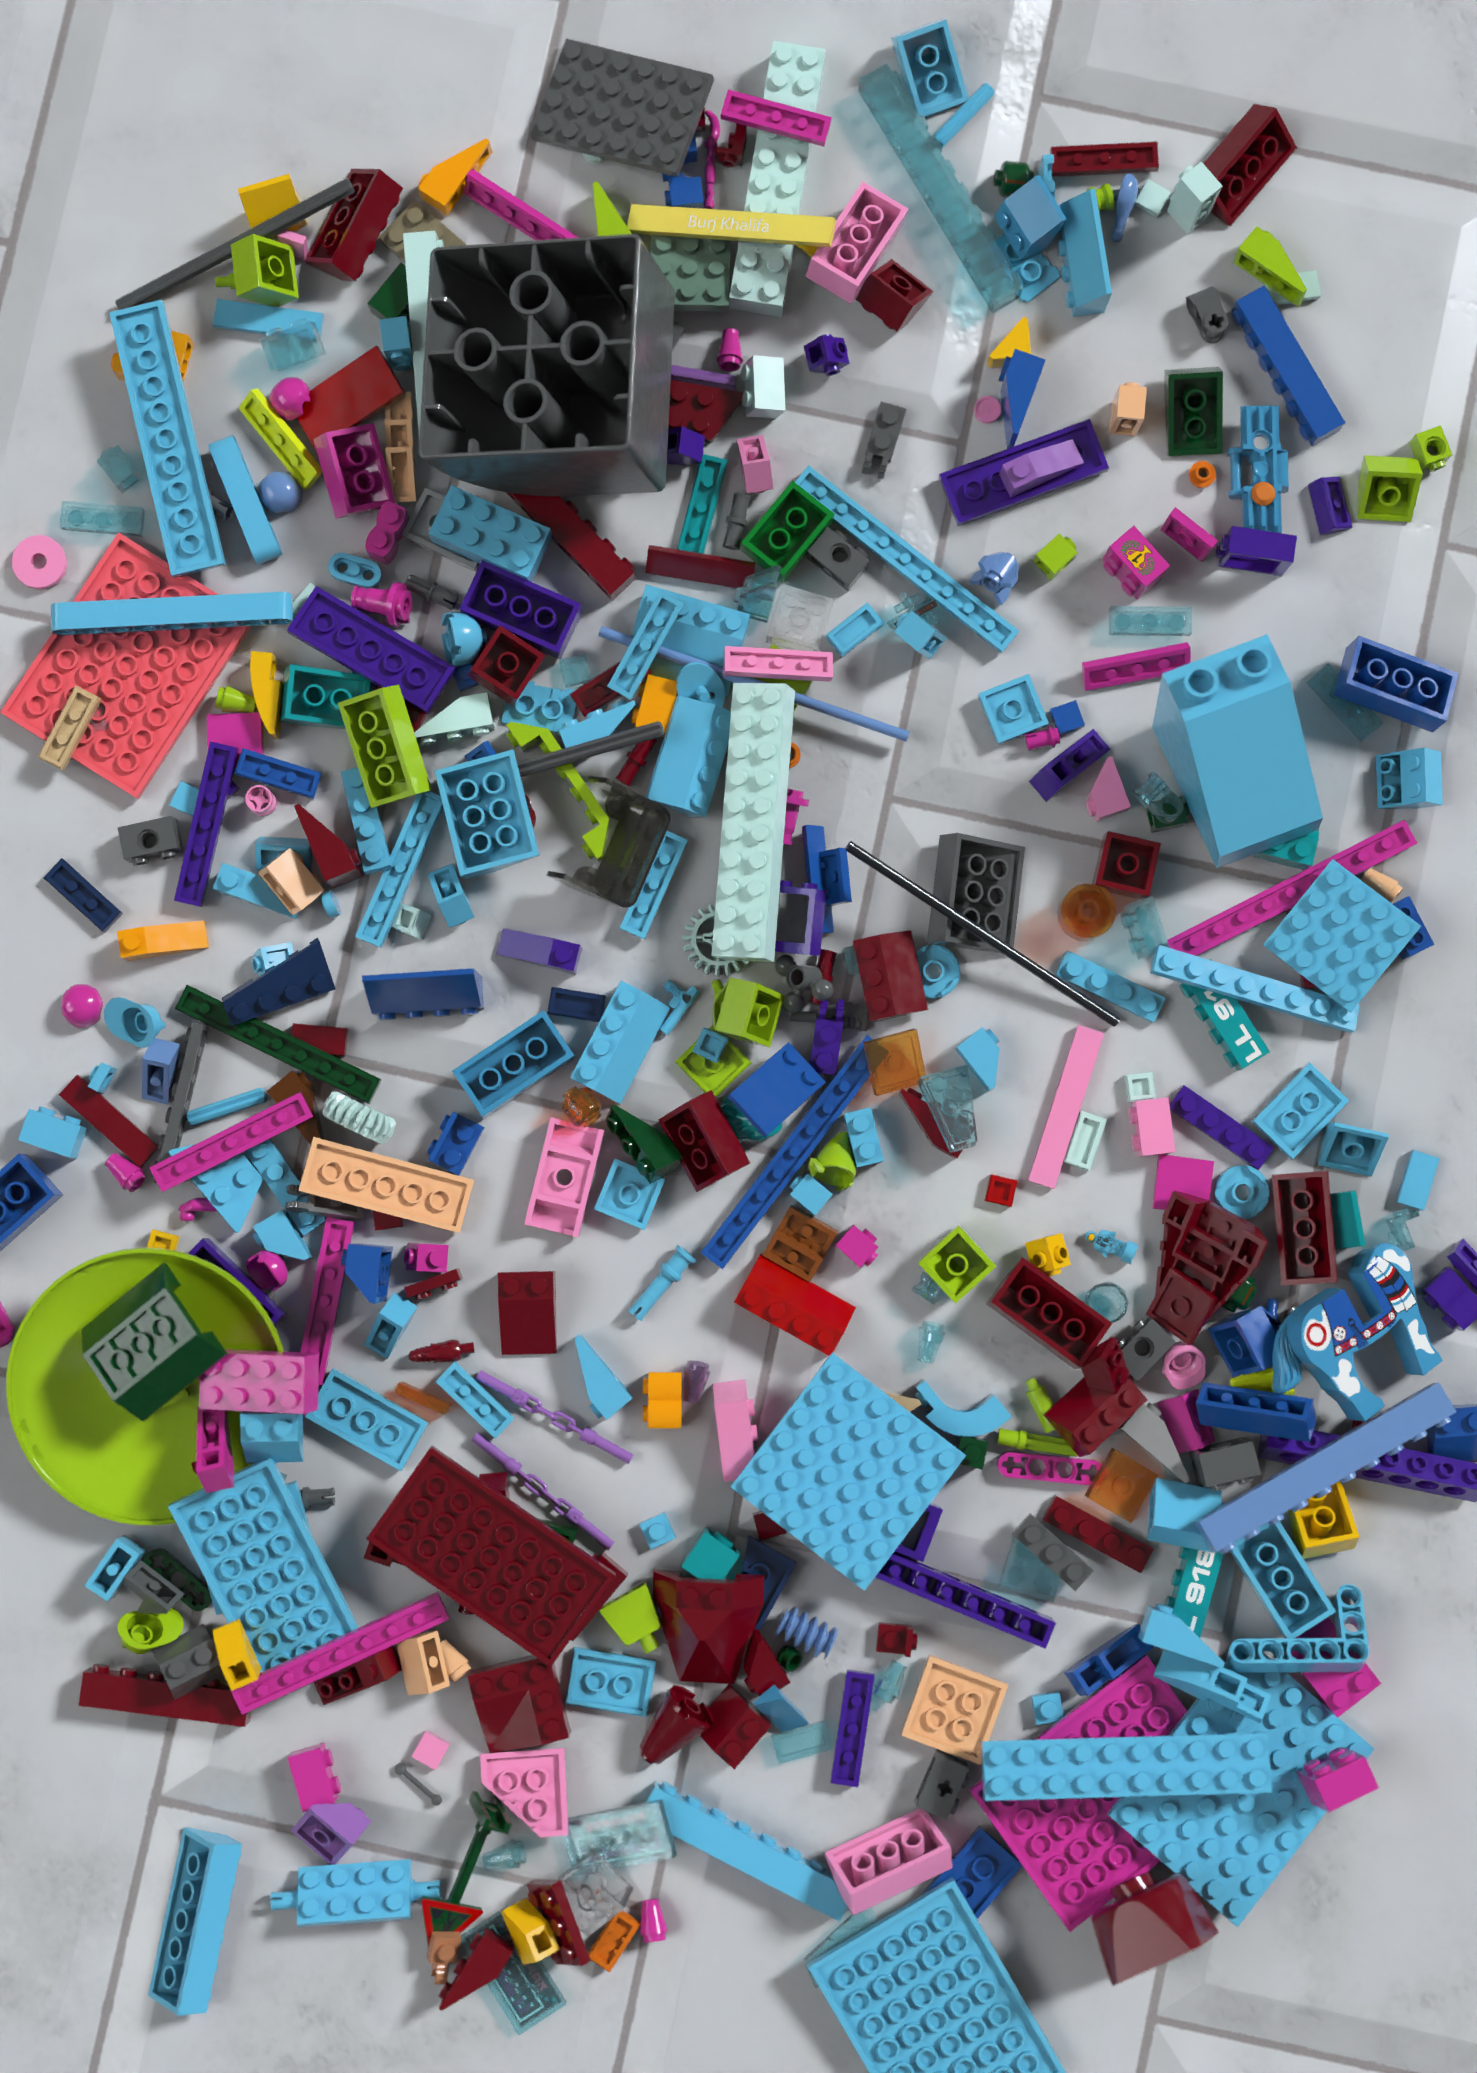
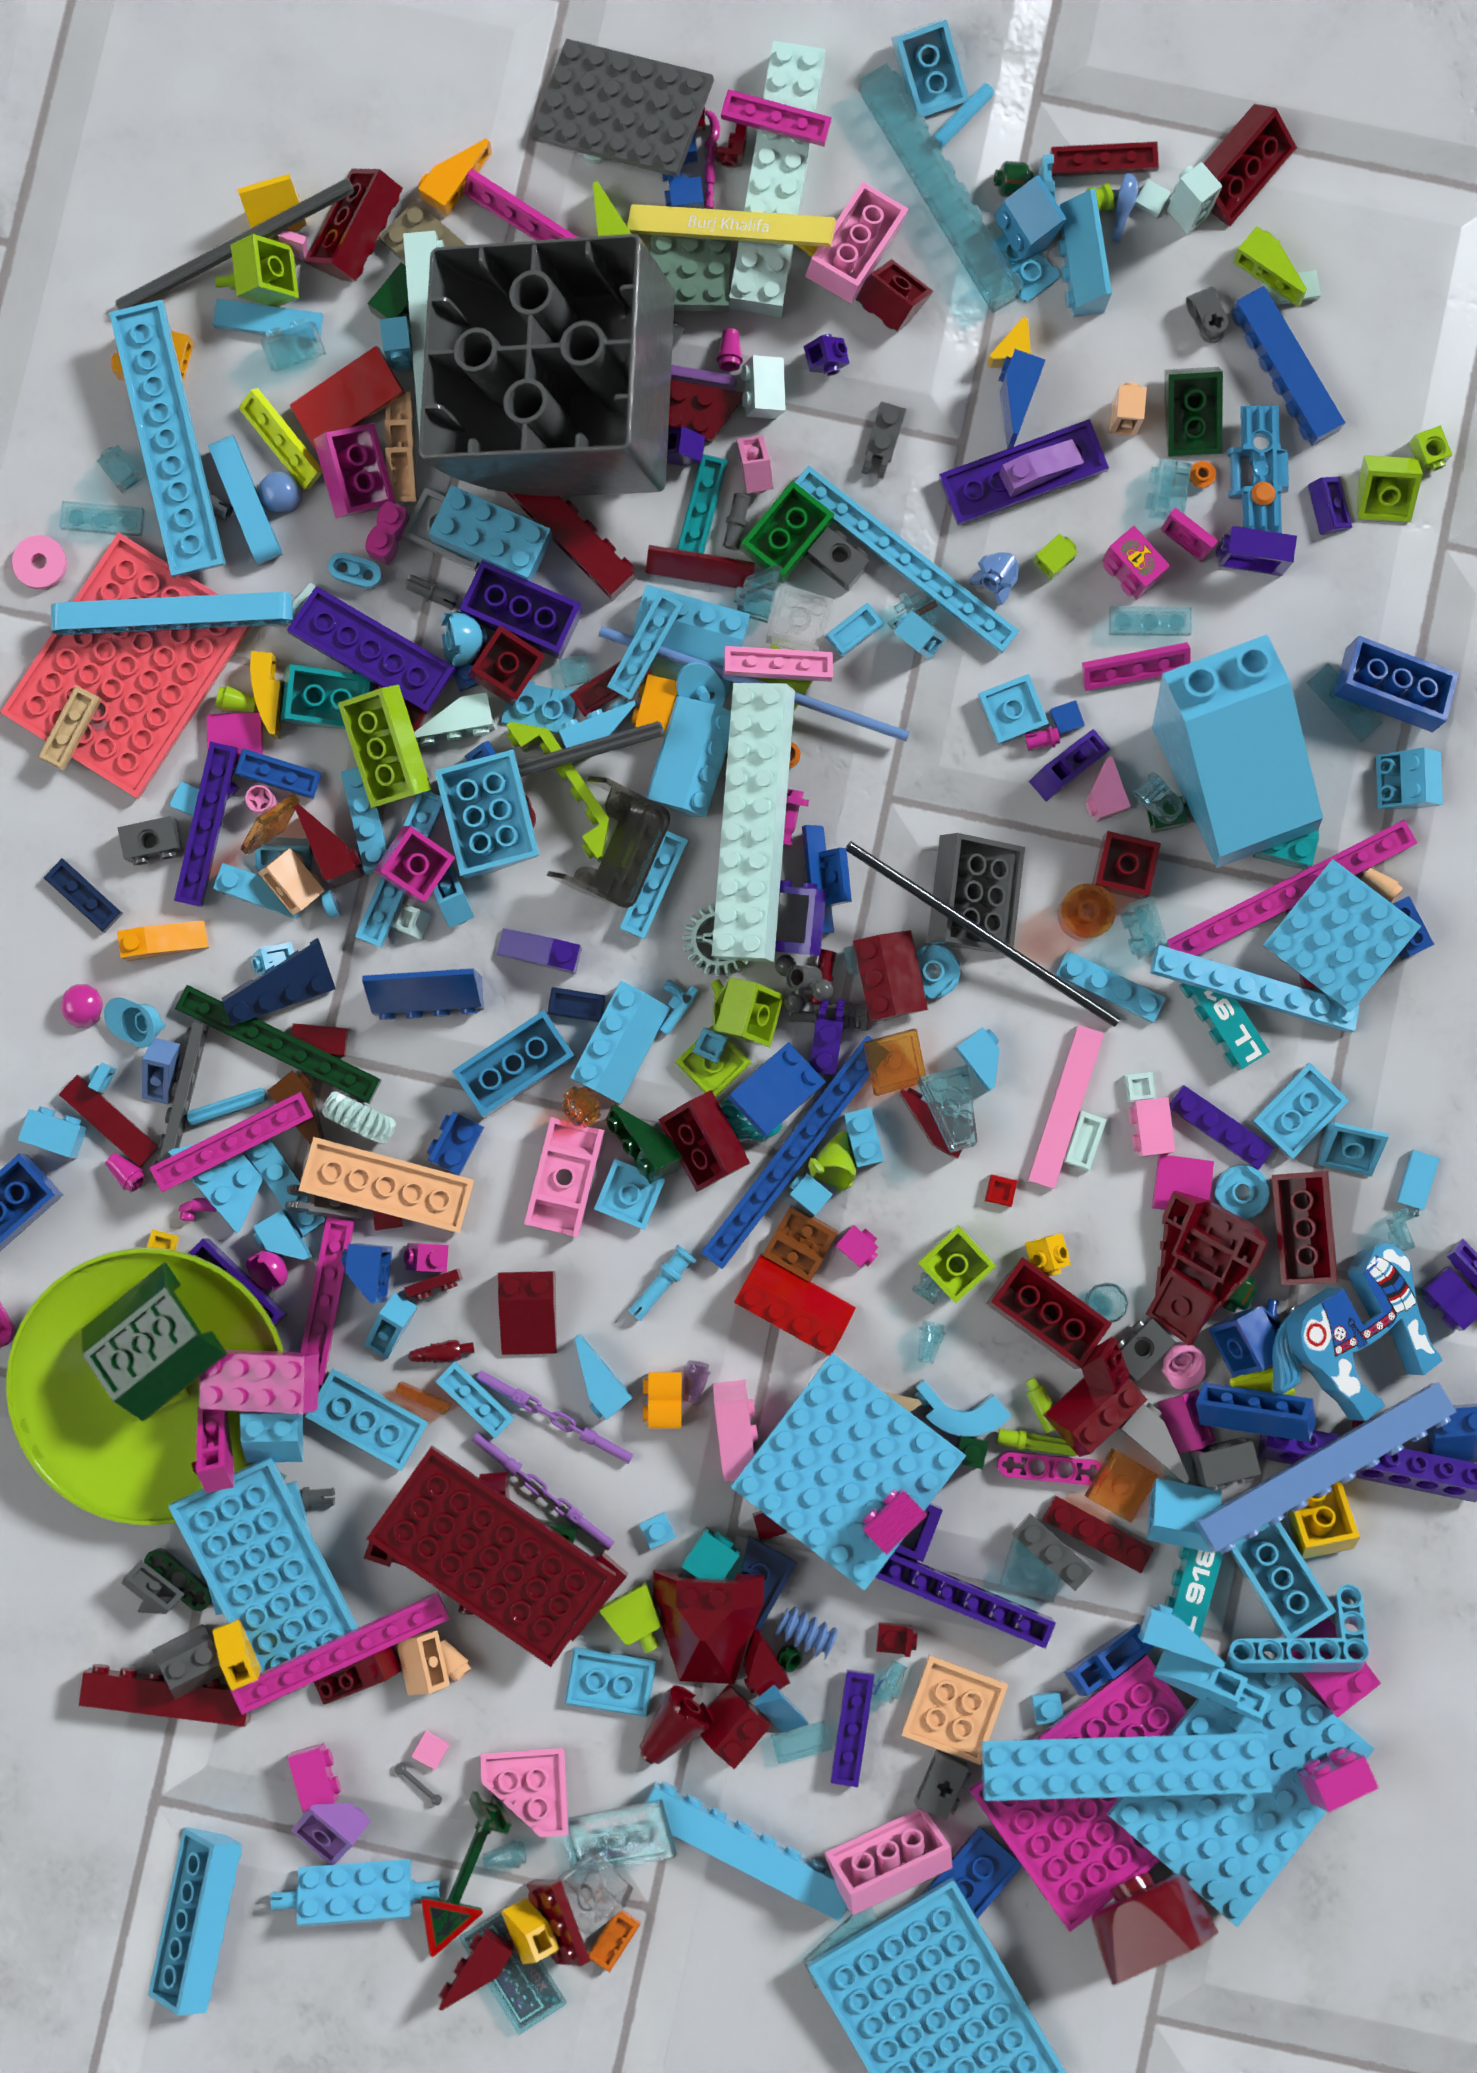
(114, 1567): medium azure brick -> none
(146, 1631): lime piece -> none
(270, 824): none -> clear orange tile
(289, 397): dark pink hair -> none
(391, 602): dark pink piece -> none
(414, 864): none -> dark pink brick
(441, 1951): nougat plate -> none
(519, 1704): dark red slope -> none
(634, 761): dark red pin -> none
(652, 1921): dark pink cone -> none
(893, 1520): none -> dark pink brick
(987, 409): bright pink piece -> none
(1107, 1243): medium azure piece -> none
(1169, 488): none -> clear light blue brick
(1346, 1220): teal slope -> none

